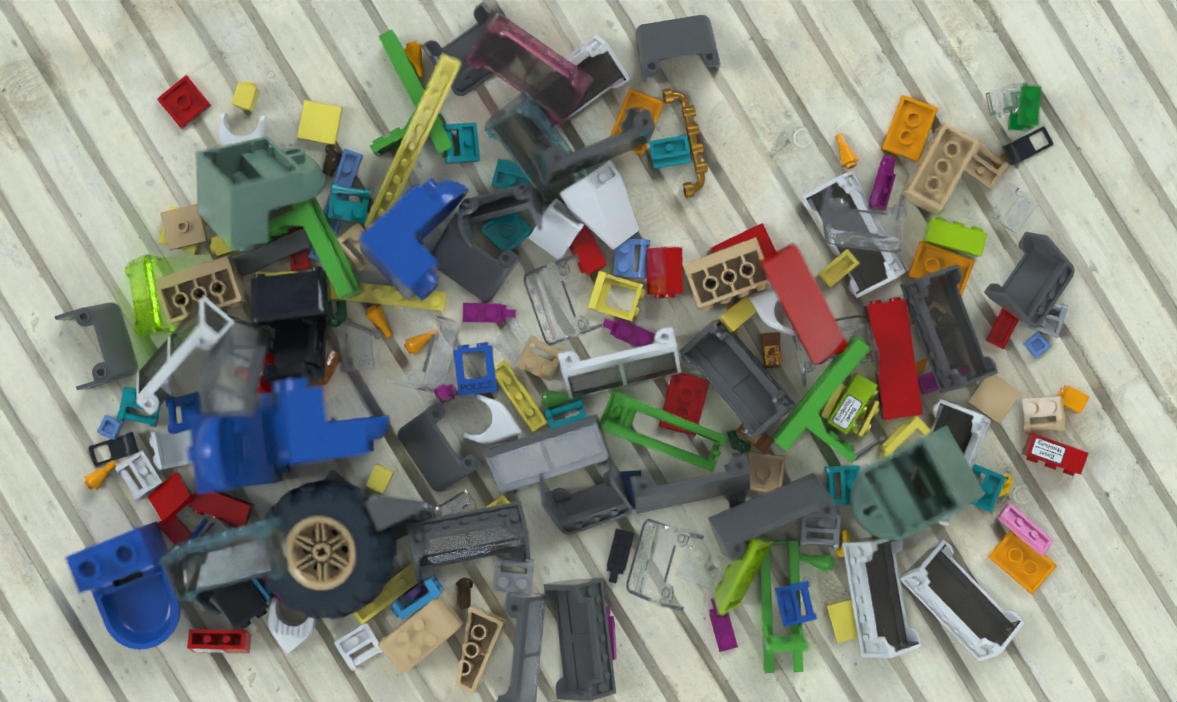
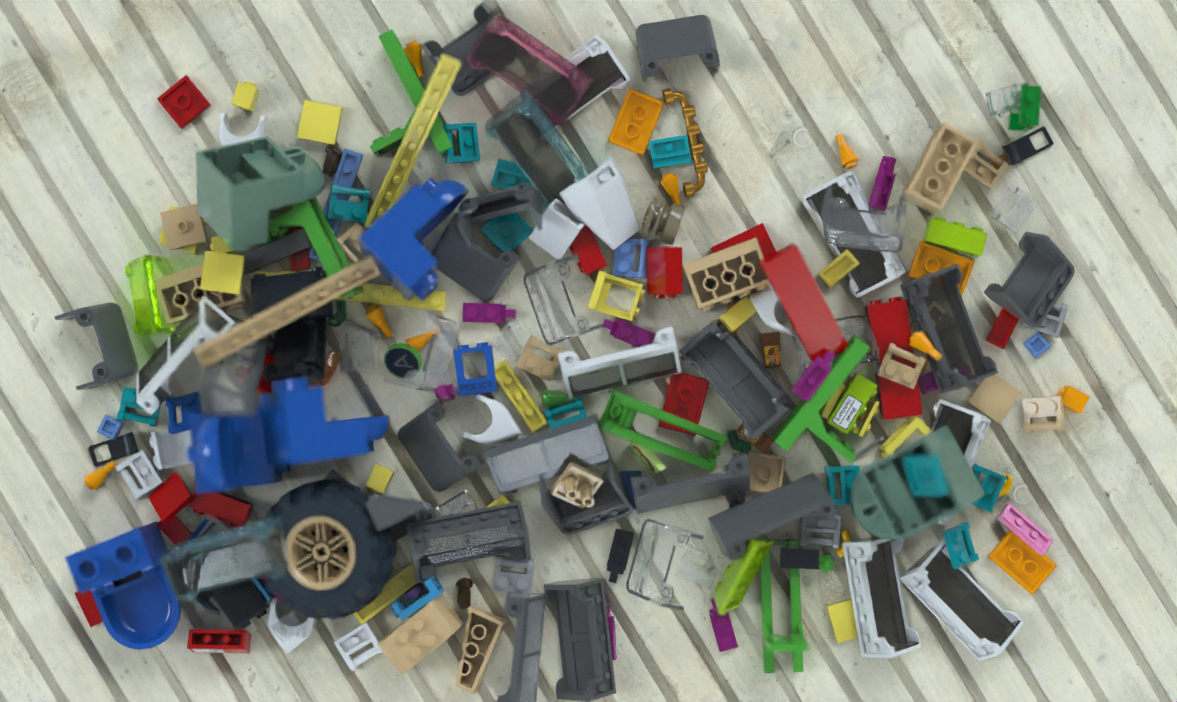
(89, 607): none -> red tile
(222, 272): none -> light yellow tile
(286, 311): none -> tan plate
(287, 626): none -> clear panel
(401, 359): none -> black tile
(554, 165): dark grey windscreen -> none
(577, 485): none -> tan plate
(647, 458): none -> yellowish green tile
(662, 220): none -> dark tan wheel
(670, 184): none -> light orange cone
(789, 605): blue plate -> none
(799, 558): none -> black tile
(813, 377): none -> magenta hinge
(899, 372): none -> tan plate
(909, 128): light orange tile -> none
(922, 343): none -> light orange cone
(925, 475): none -> teal plate
(956, 548): none -> teal plate
(1054, 454): red brick -> none

